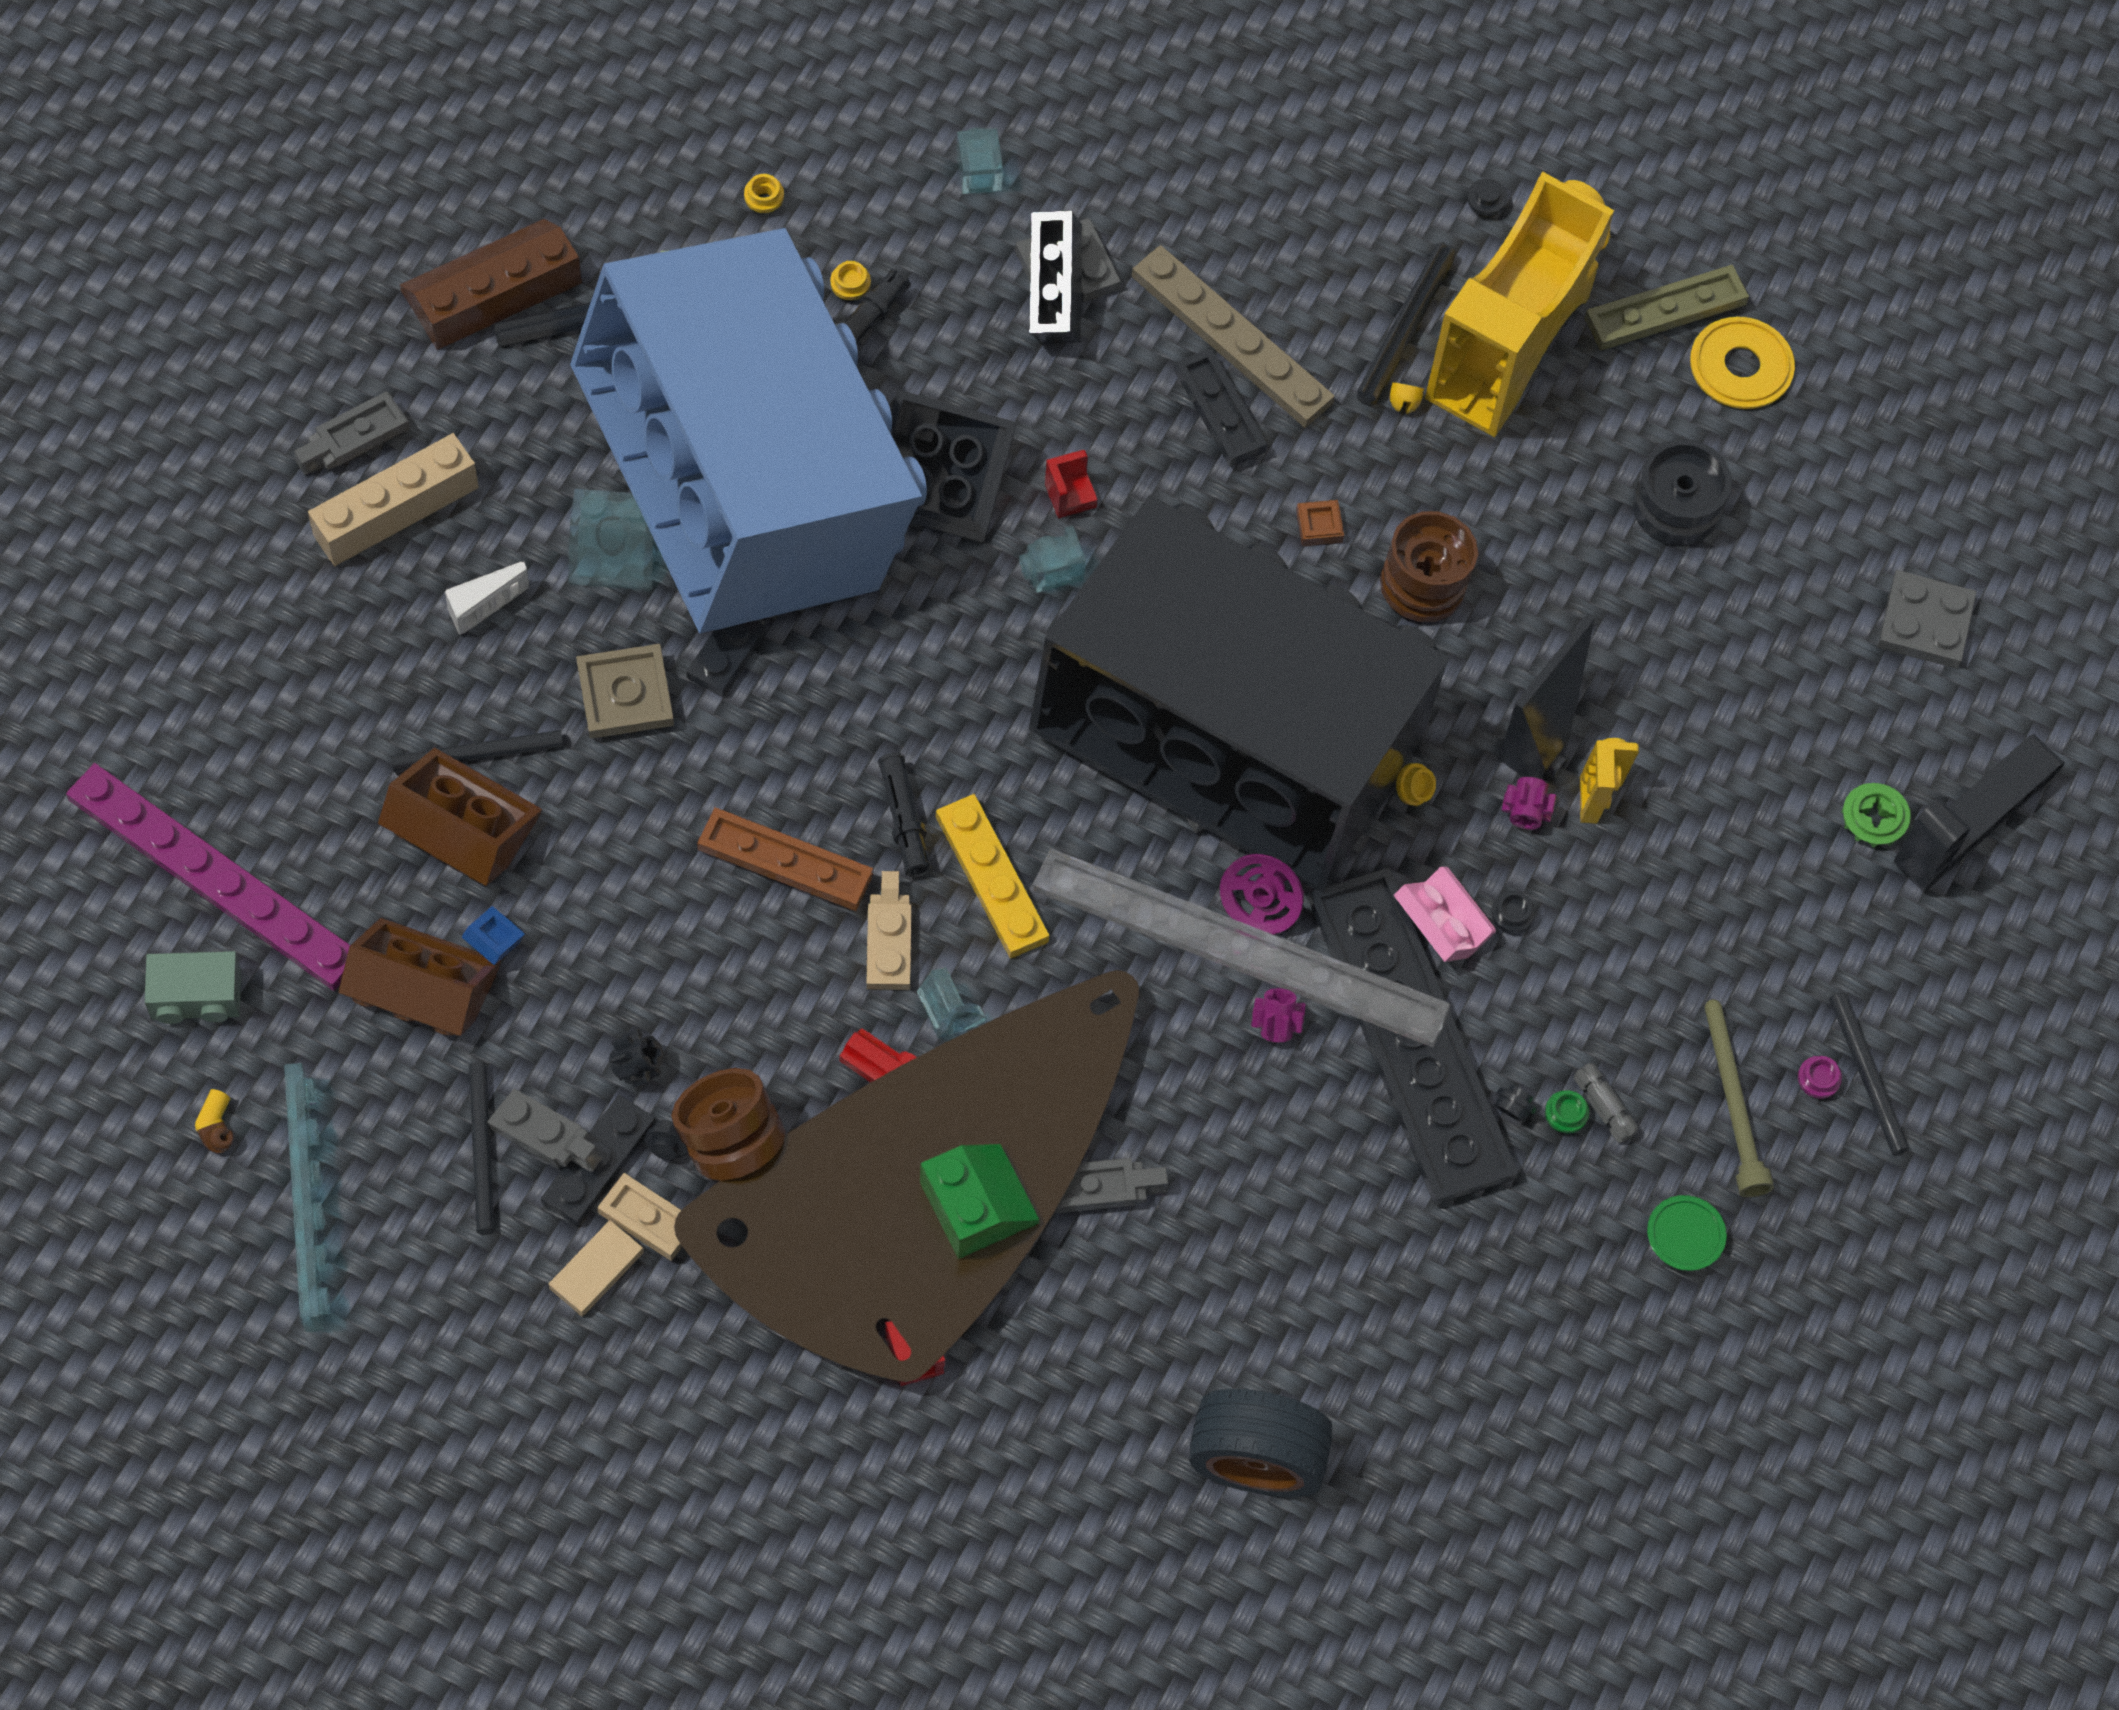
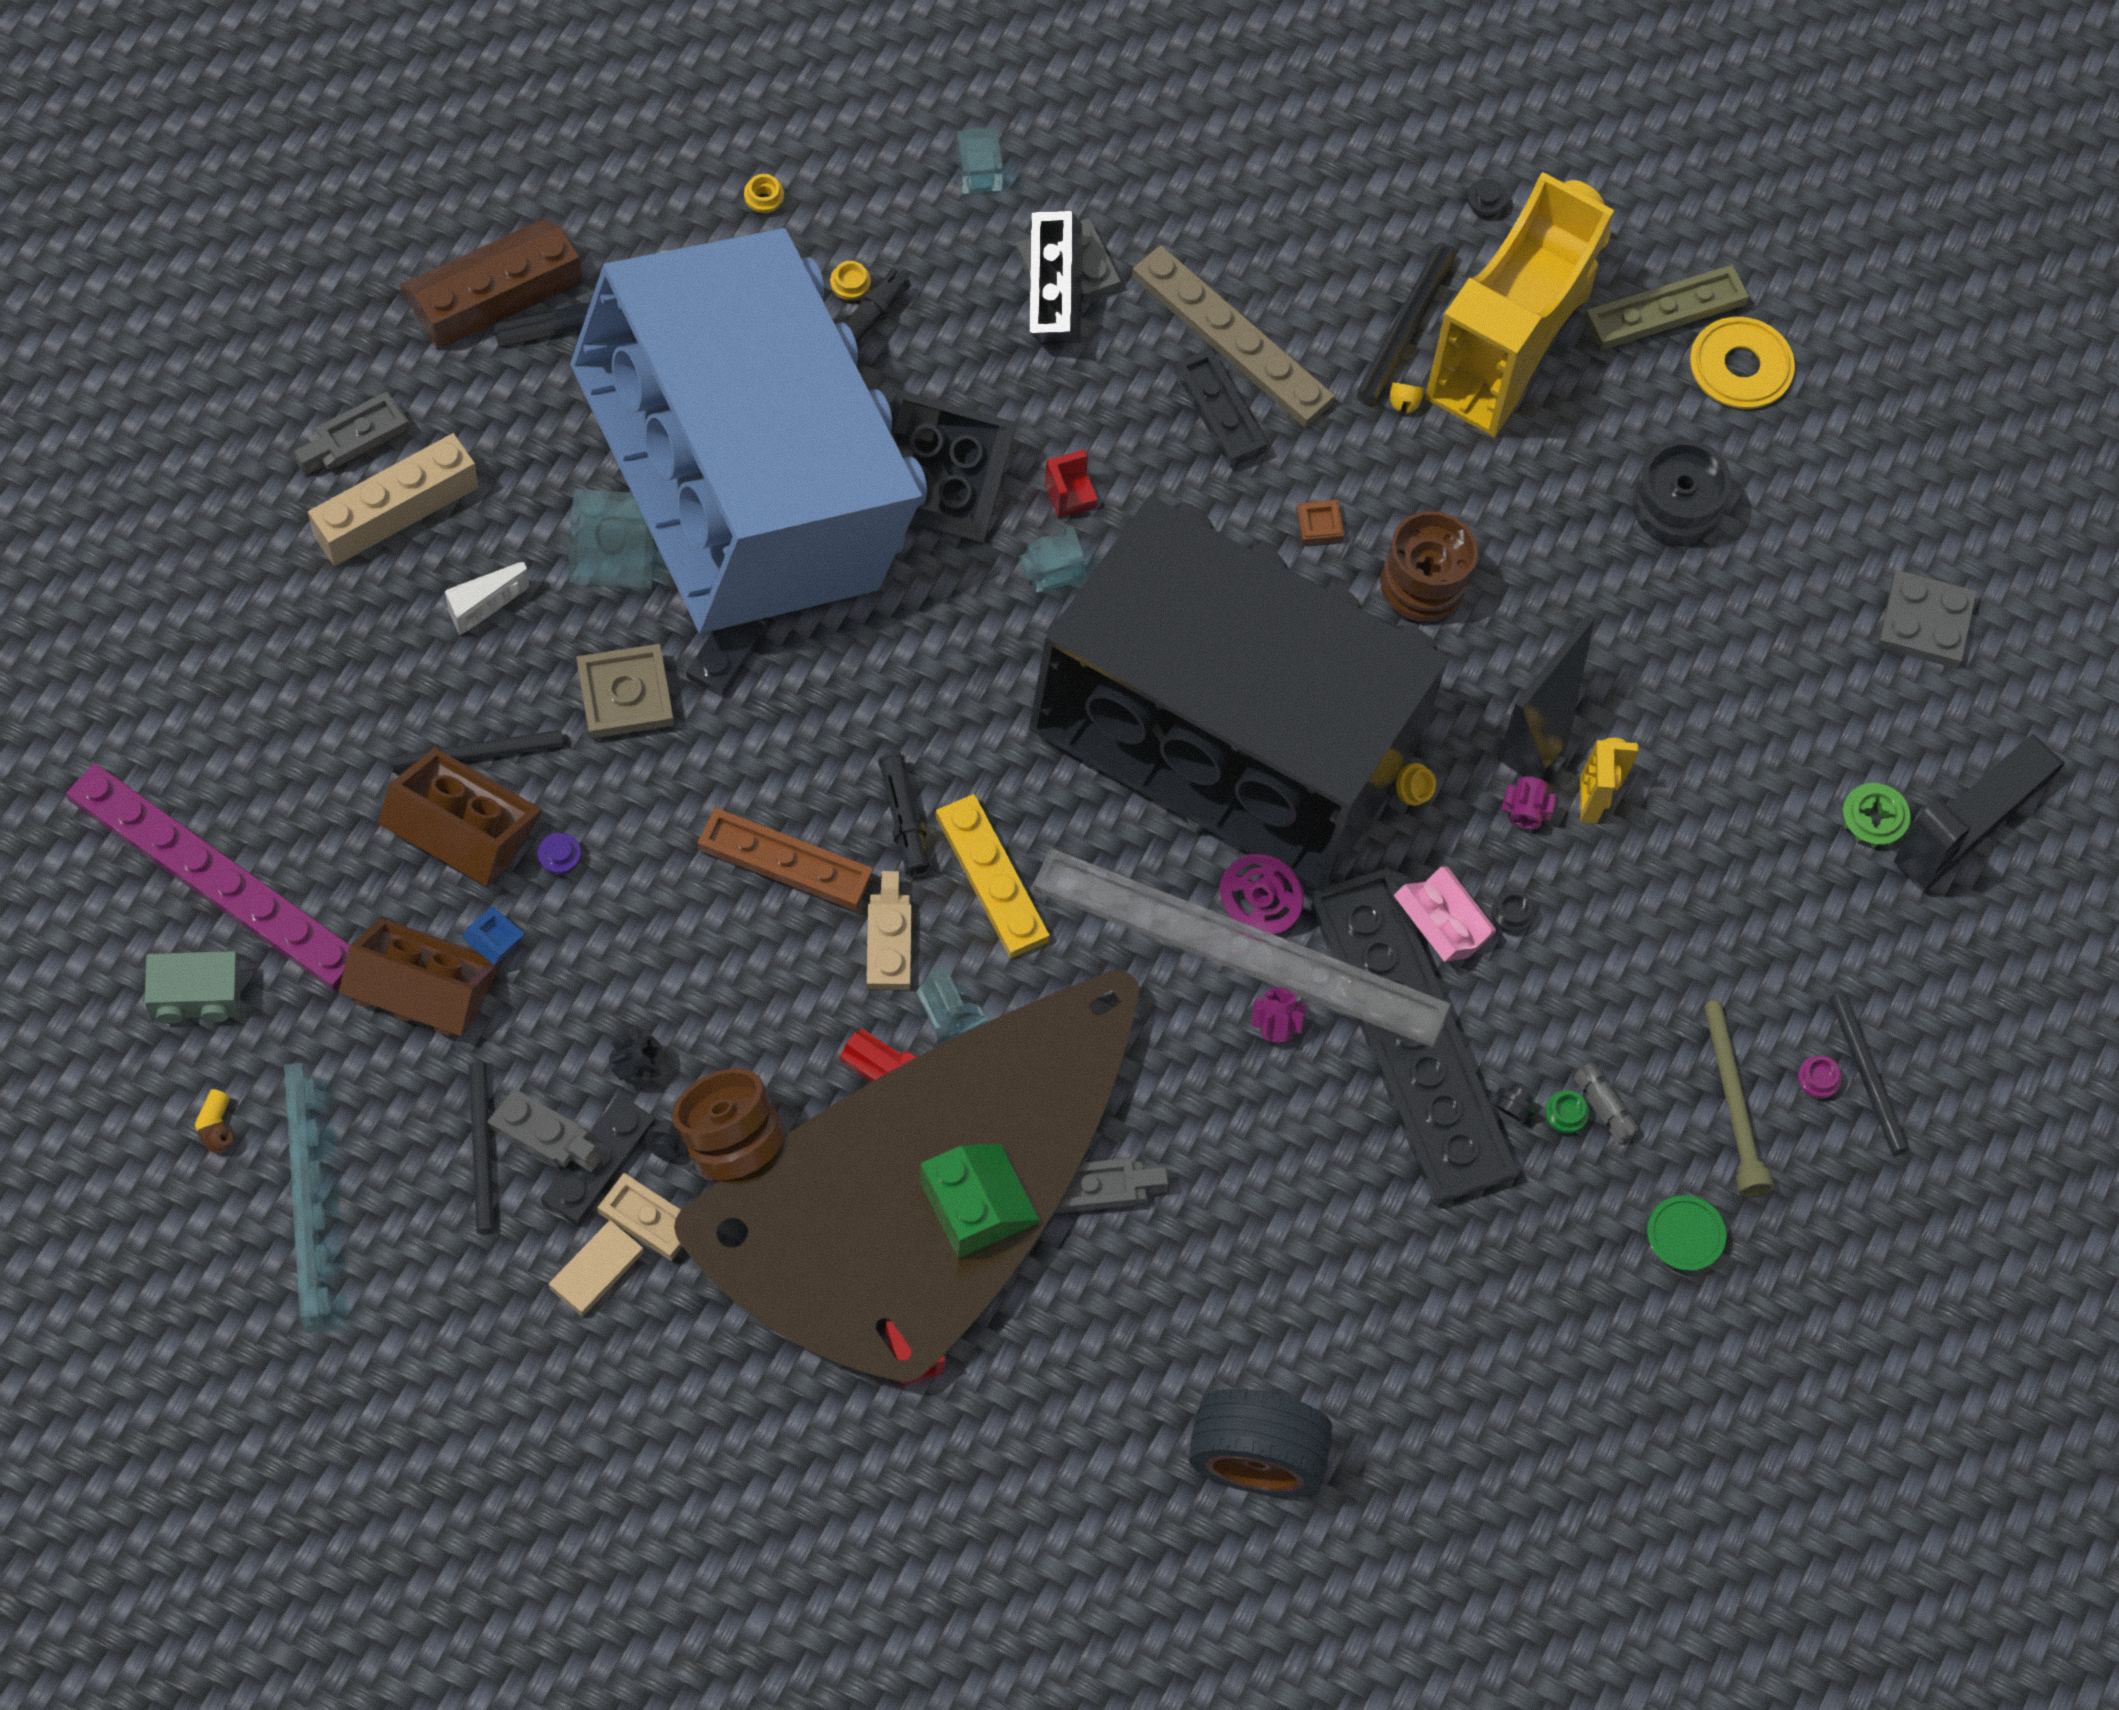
(559, 853): none -> dark purple plate

